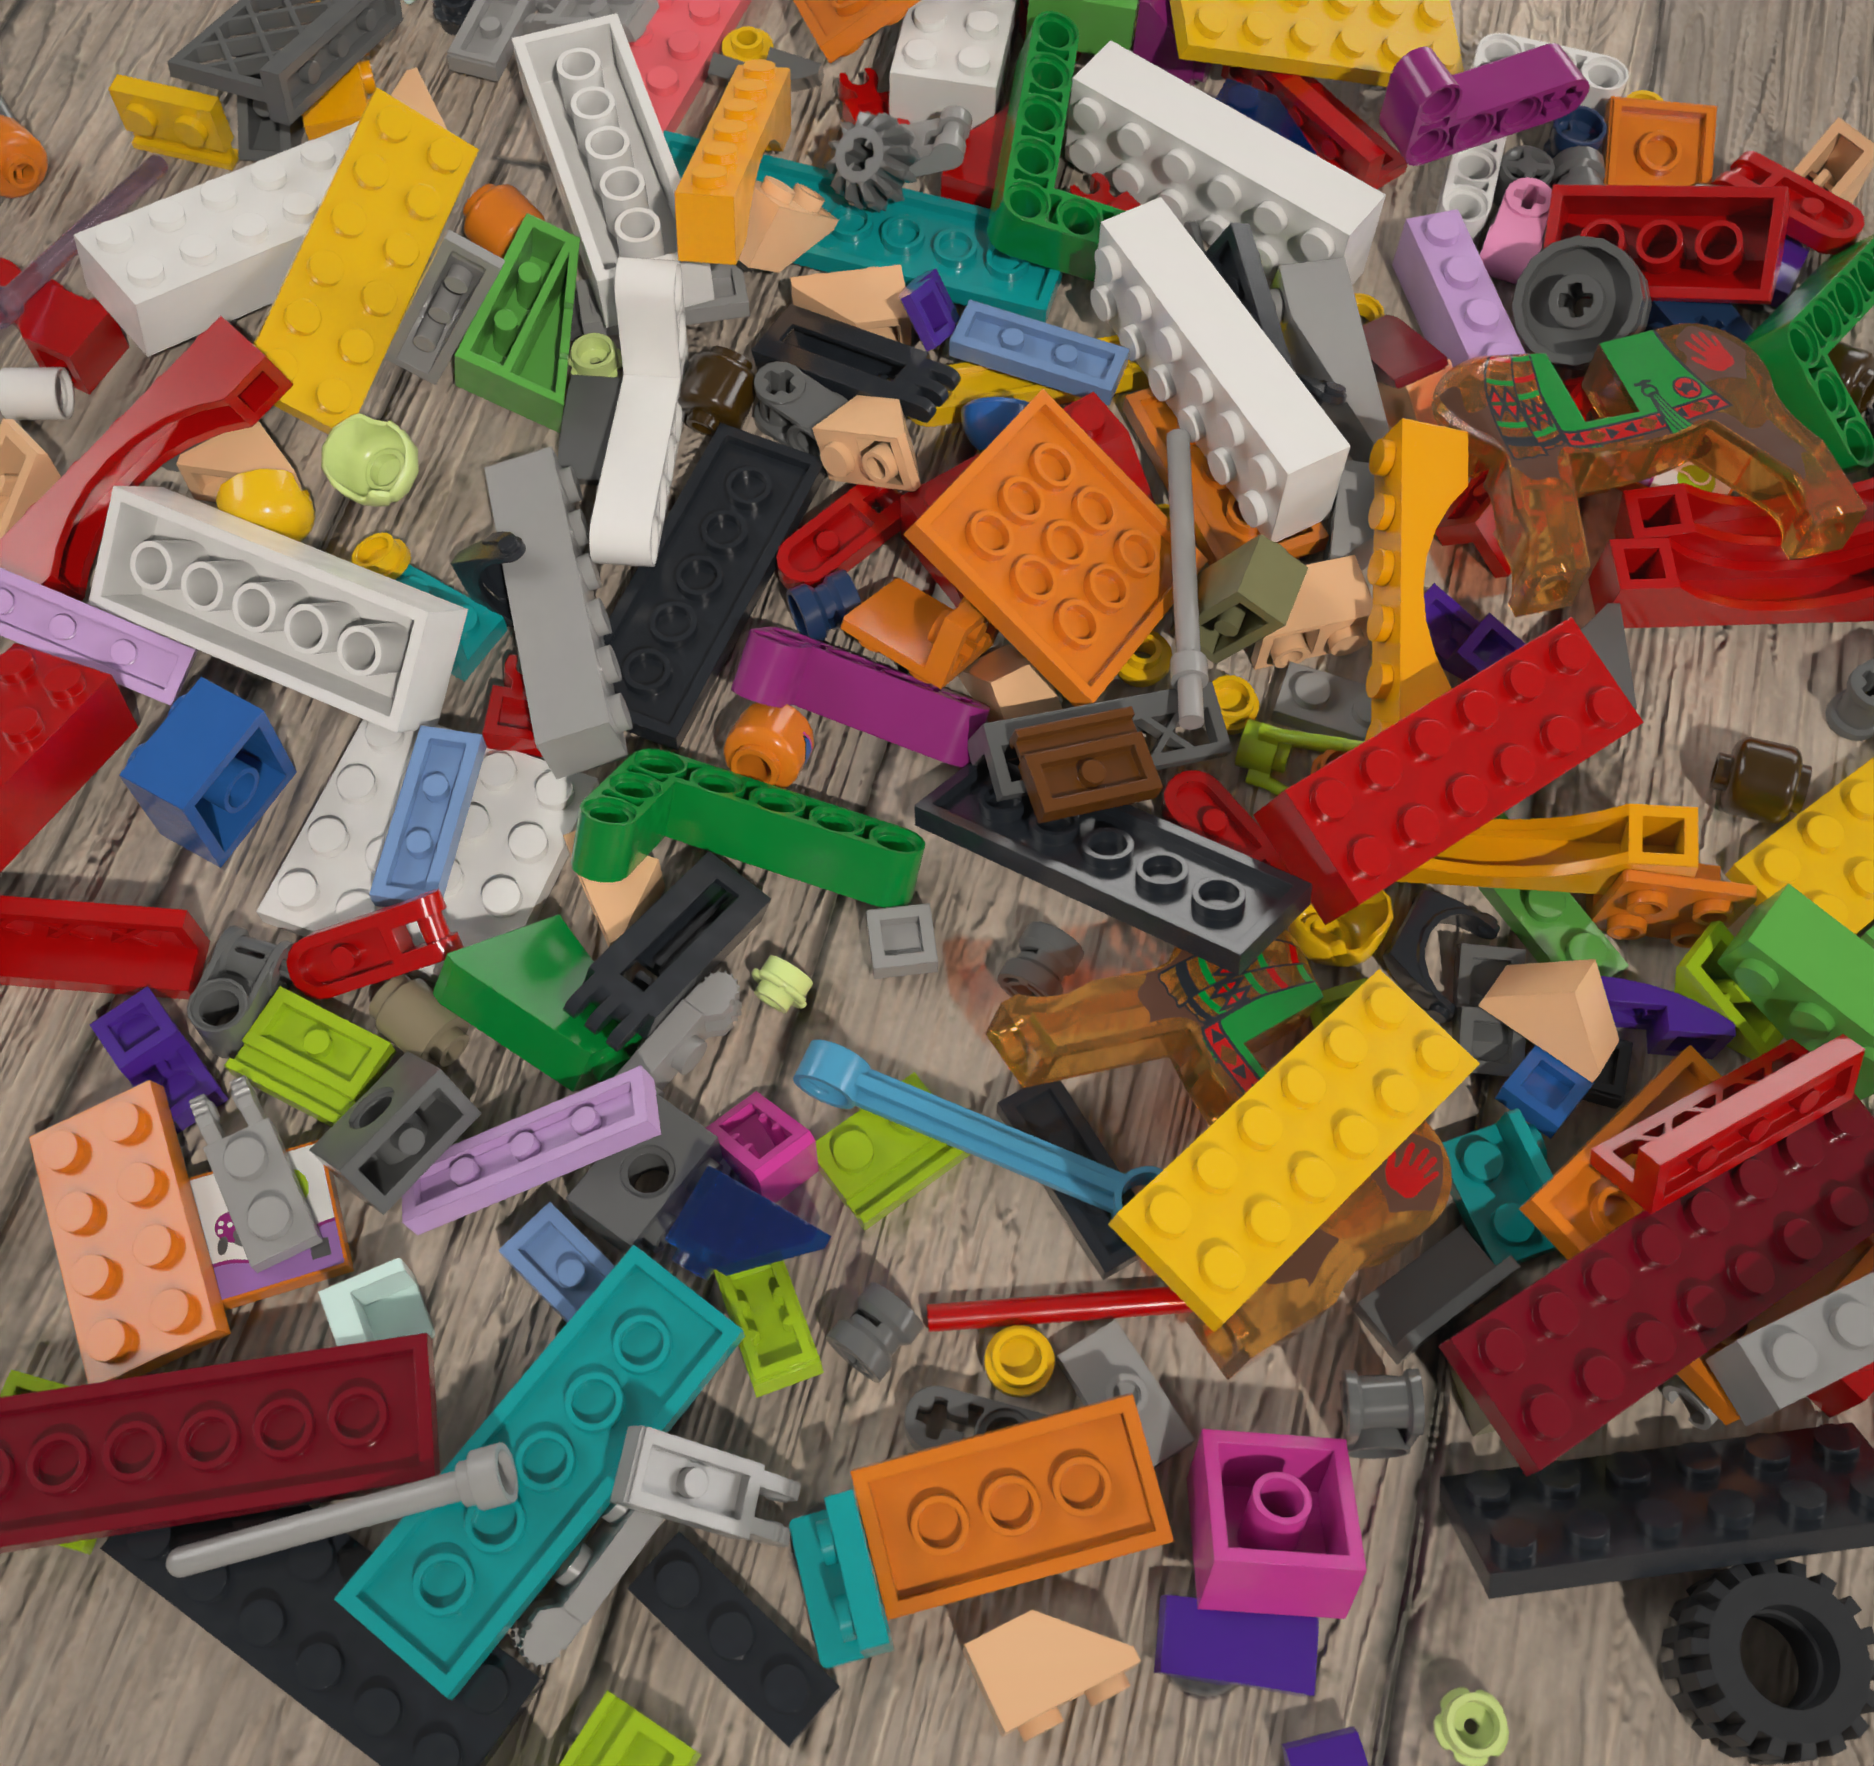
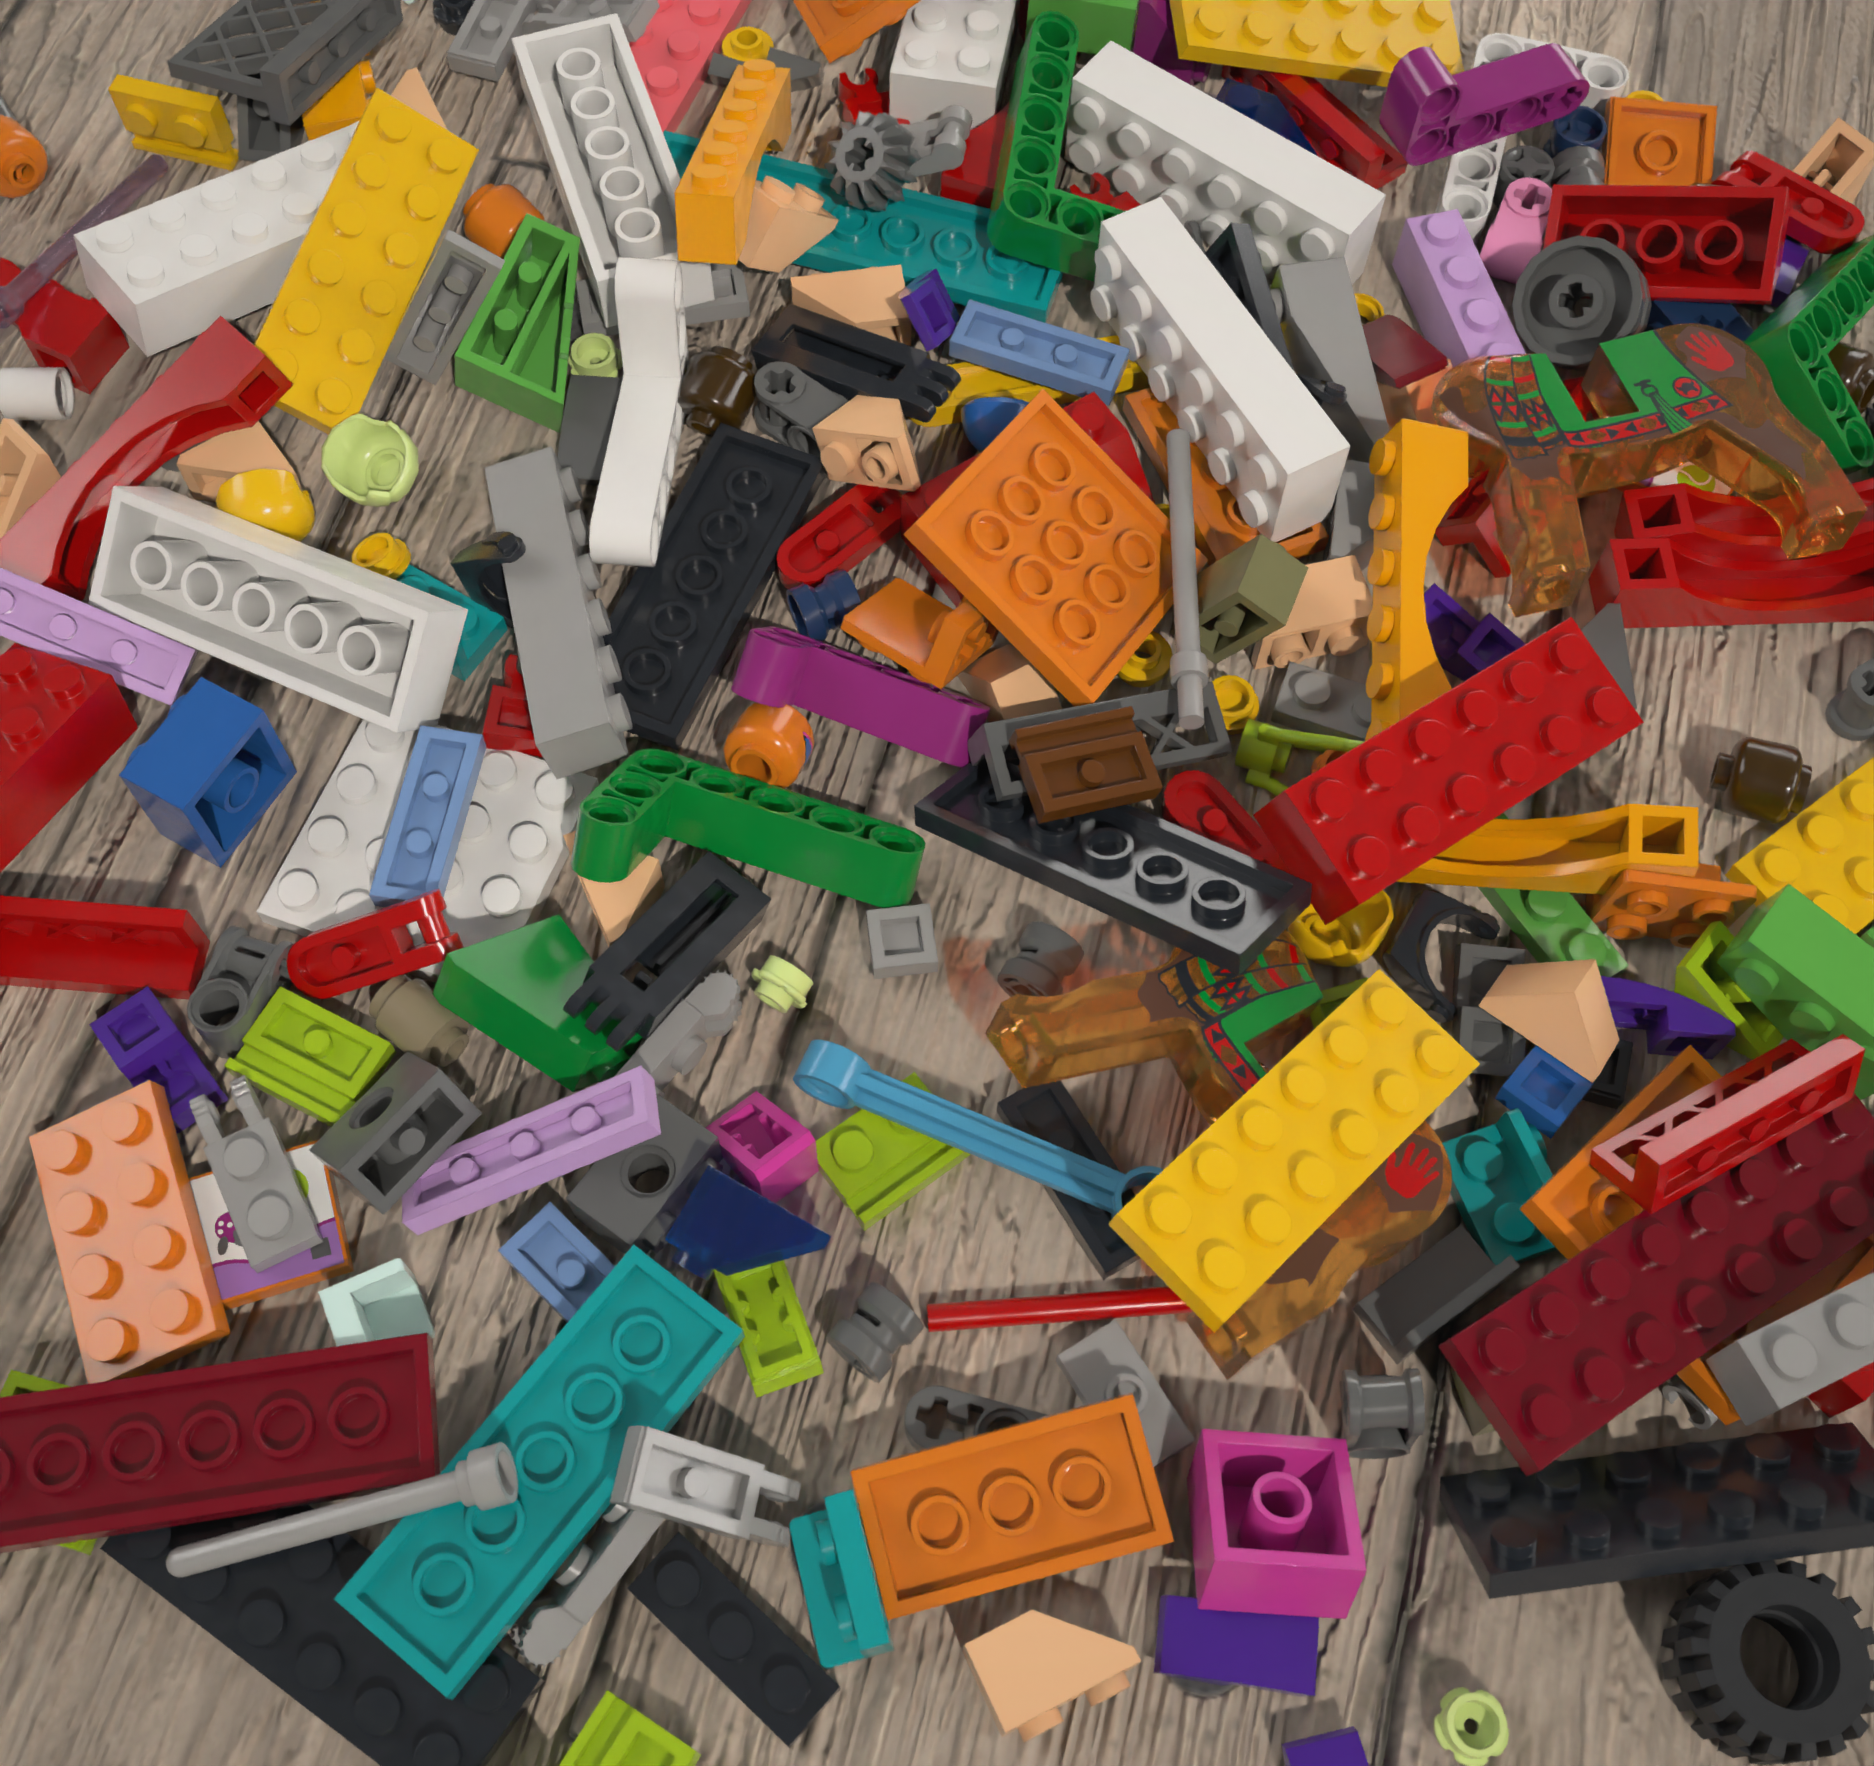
(1019, 1361): yellow plate -> none

